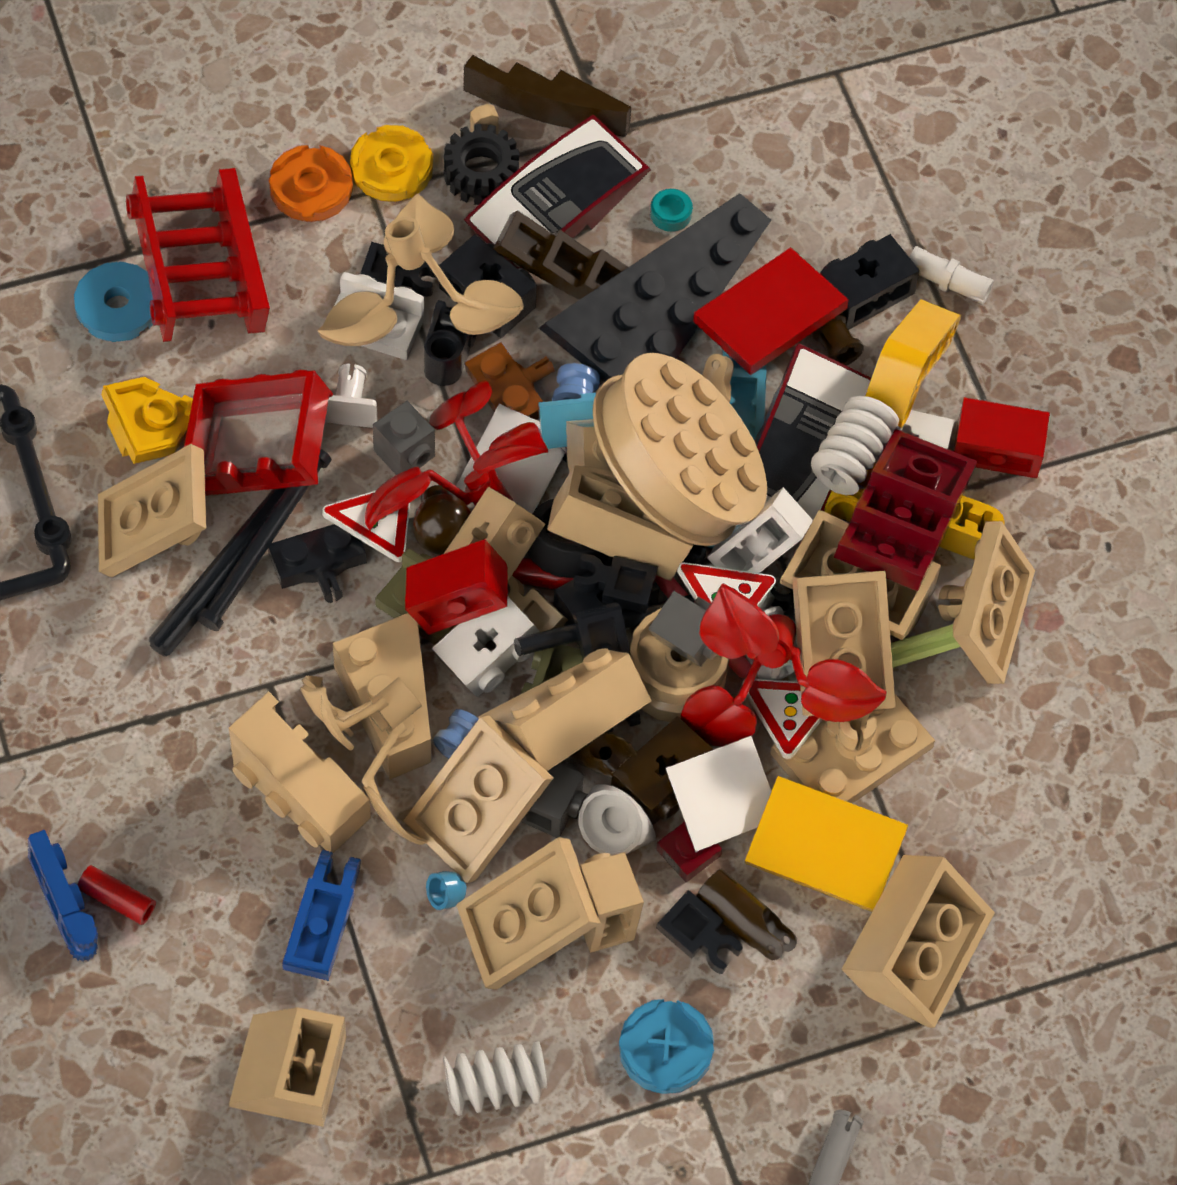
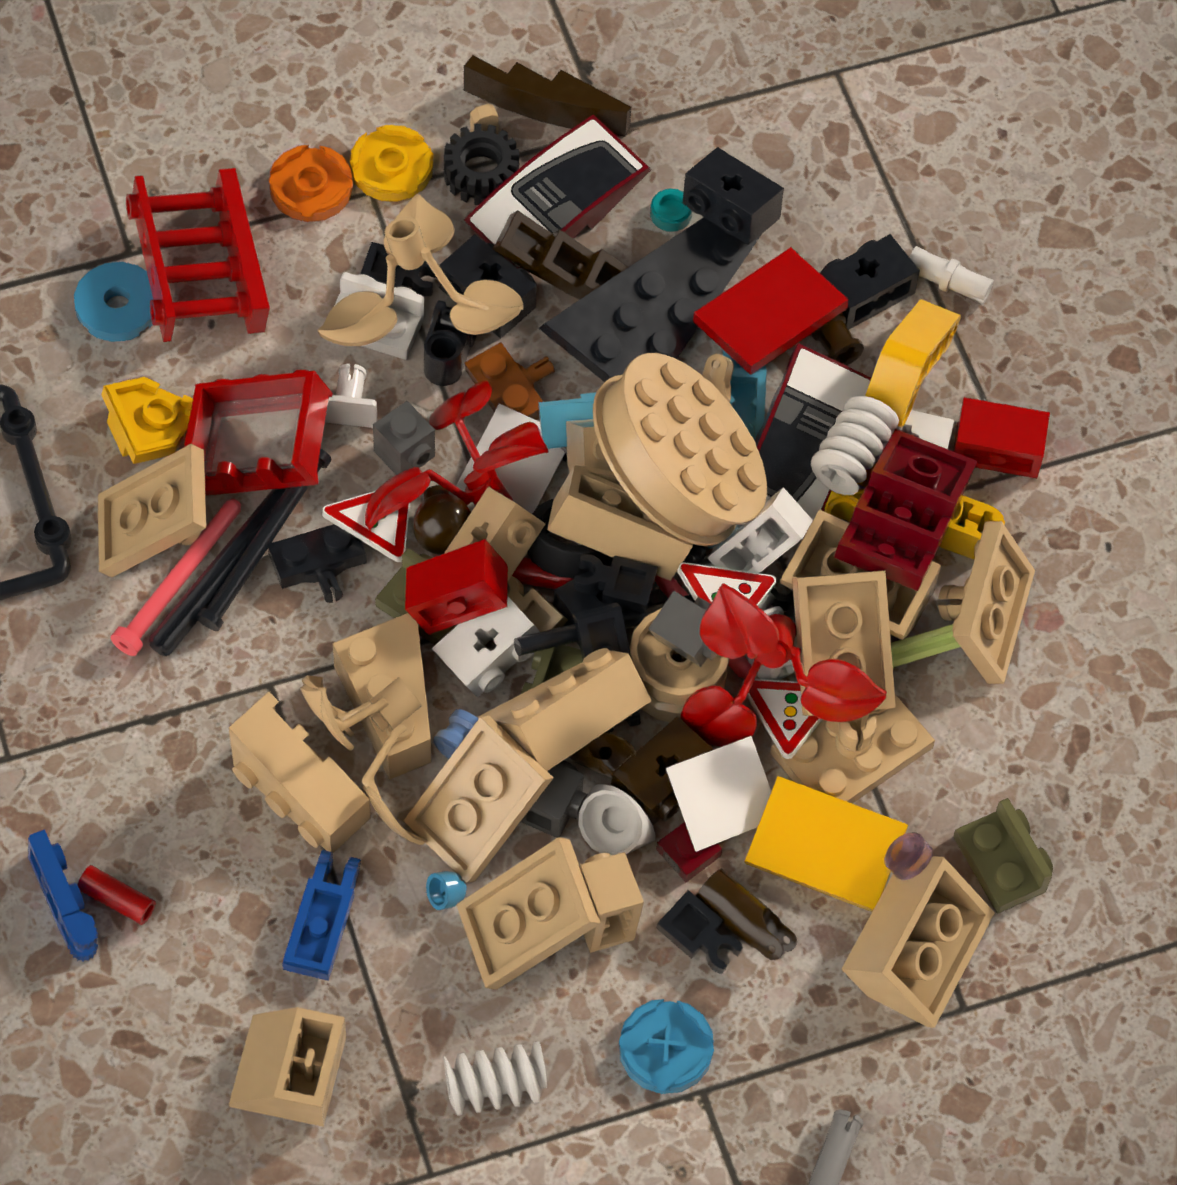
(129, 638): none -> coral bar
(575, 380): medium blue wheel -> none
(732, 195): none -> black brick
(908, 856): none -> tile
(1005, 857): none -> olive bracket

